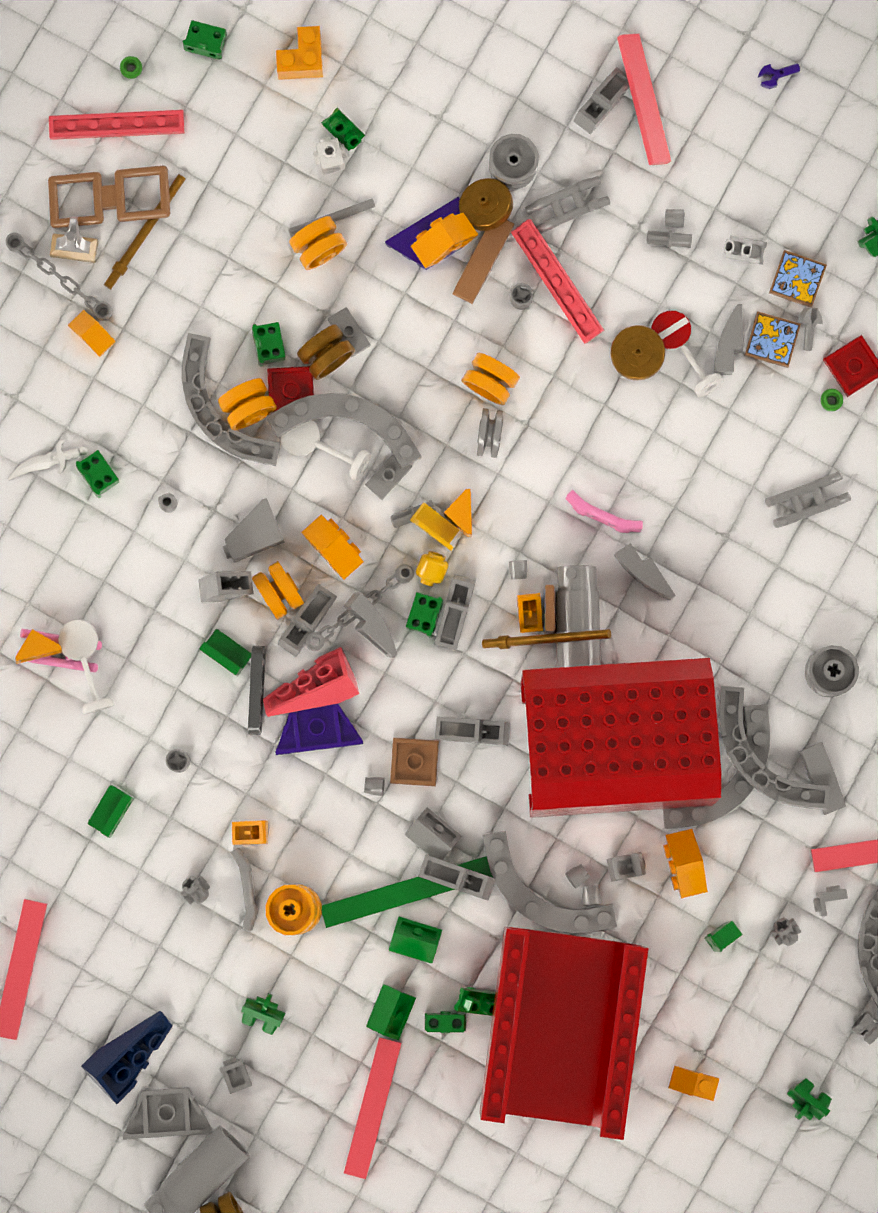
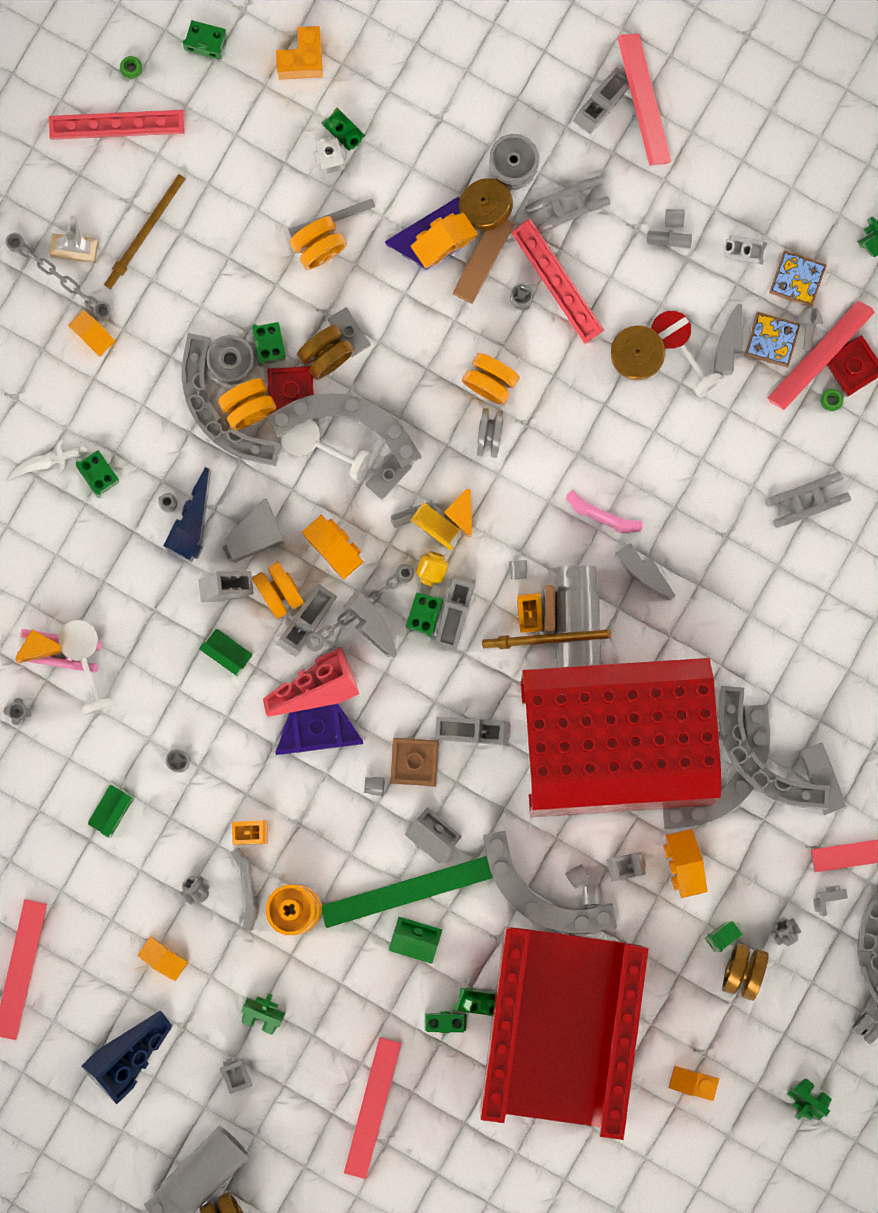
(10, 711): none -> light grey plate
(110, 196): medium nougat bar -> none
(162, 959): none -> light orange slope
(166, 1114): light grey wing -> none
(187, 533): none -> dark blue wedge
(226, 346): none -> light grey wheel
(256, 694): dark grey beam -> none
(390, 1012): green panel -> none
(456, 877): light grey slope -> none
(745, 971): none -> pearl gold wheel
(776, 74): dark purple bar -> none
(821, 355): none -> coral tile
(845, 670): light grey wheel -> none

